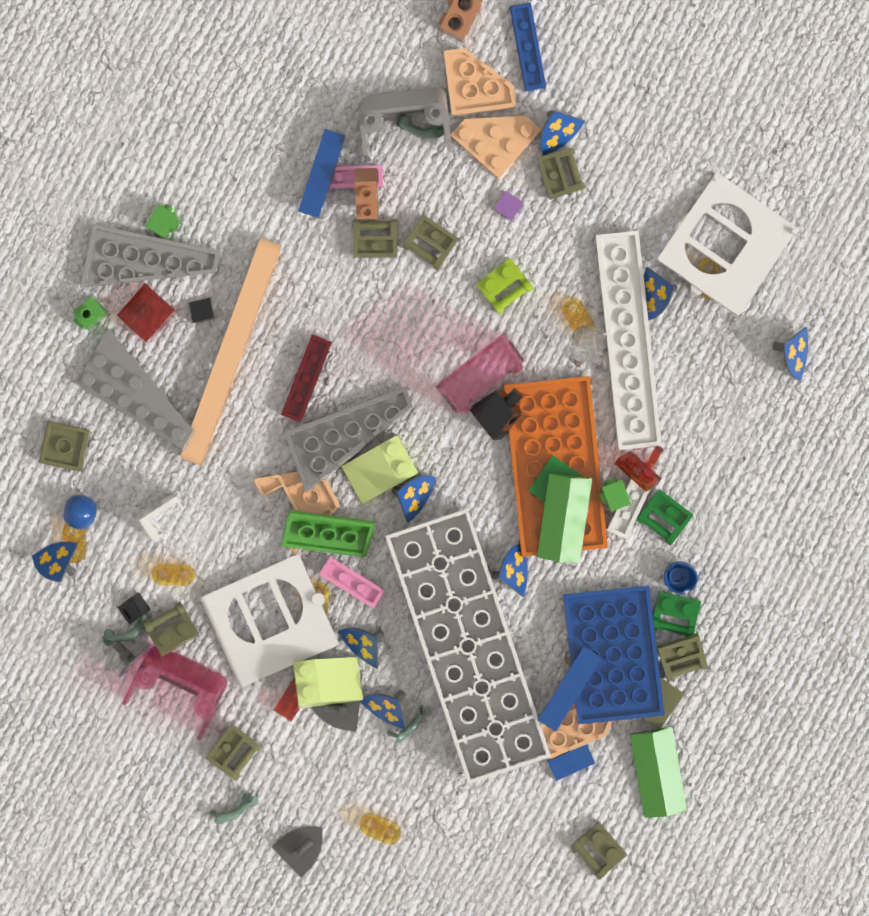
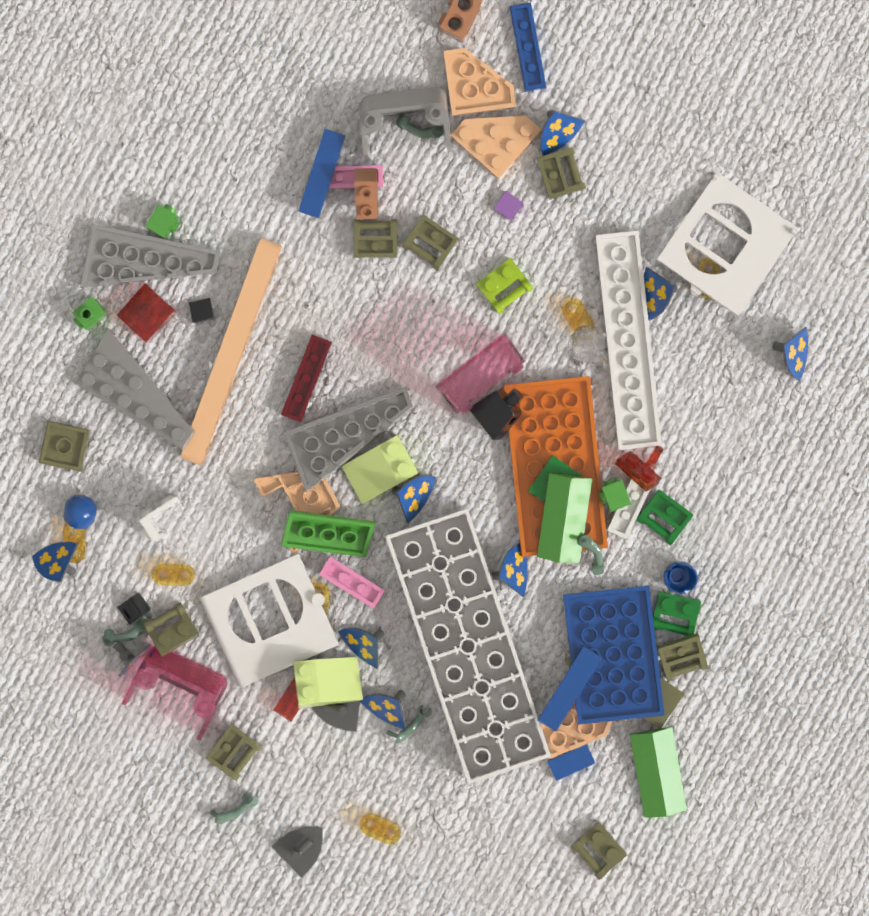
(587, 542): none -> sand green piece

